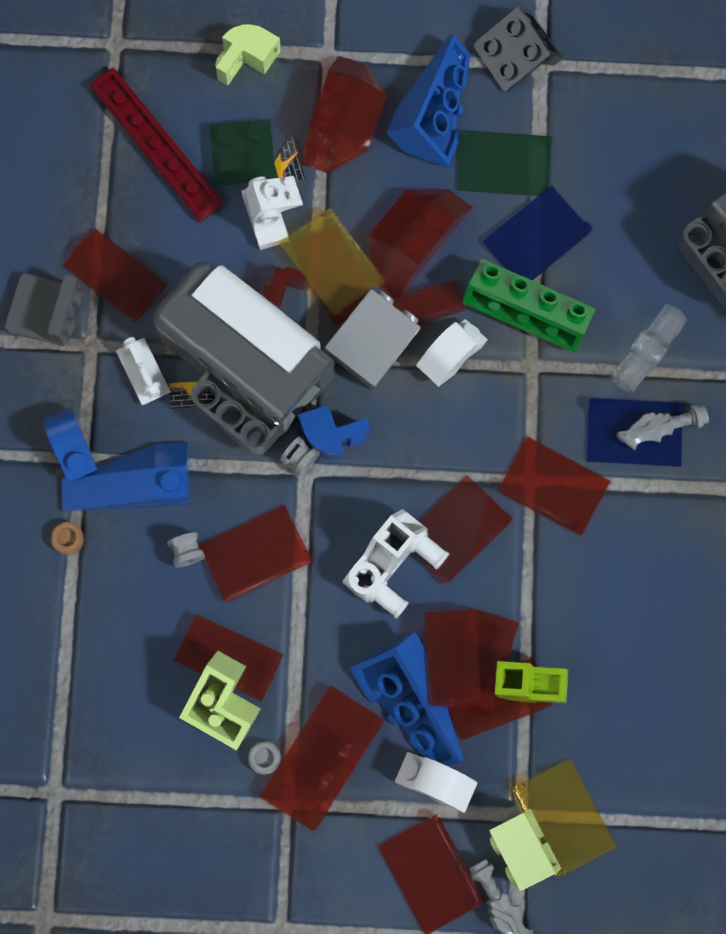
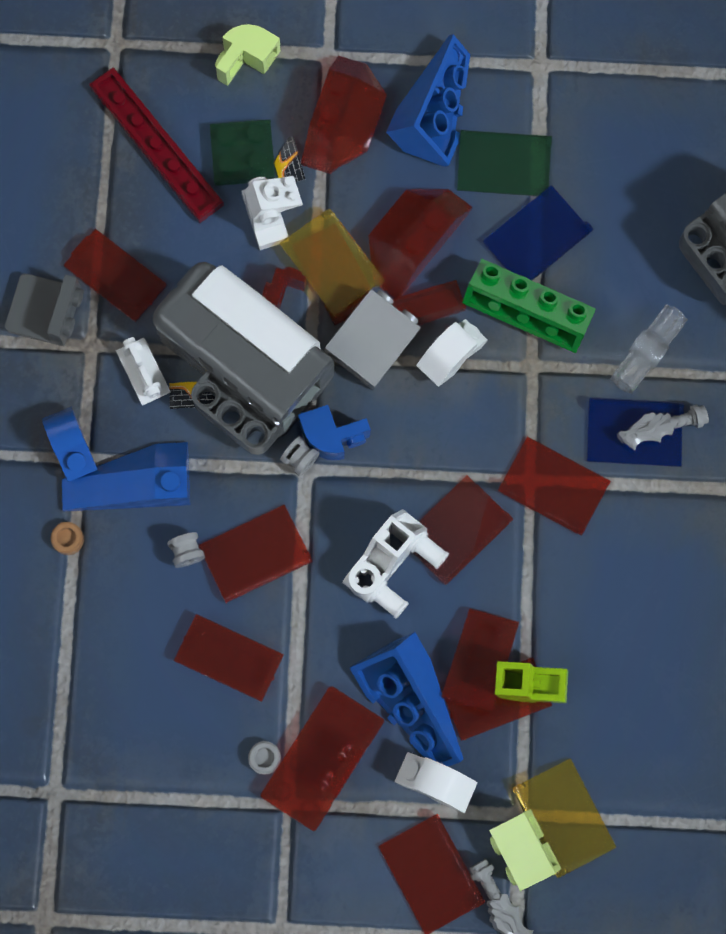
(215, 706): yellowish green brick -> none
(452, 658): clear red piece -> none
(516, 48): black bracket -> none

